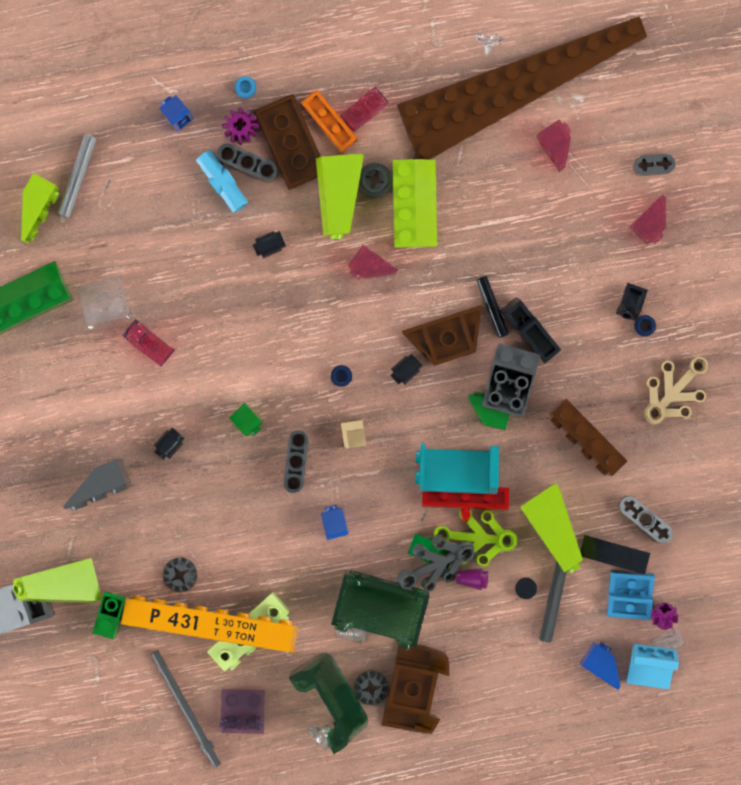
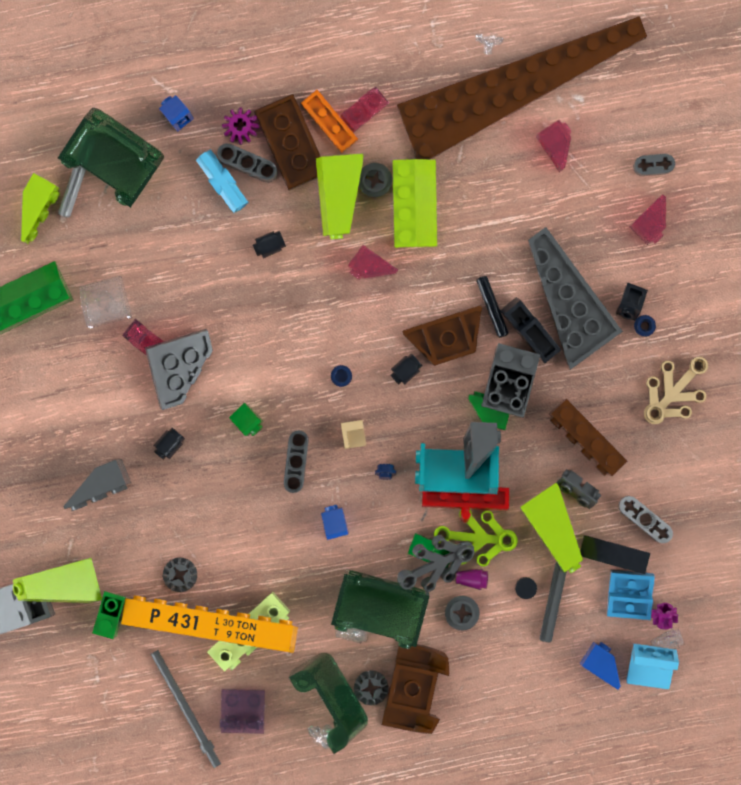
(112, 155): none -> clear green windscreen
(177, 365): none -> plate
(245, 87): dark azure tile -> none
(385, 471): none -> dark blue plate
(454, 619): none -> dark grey gear
(479, 444): none -> dark grey slope
(570, 484): none -> dark grey hinge
(576, 310): none -> dark grey wing

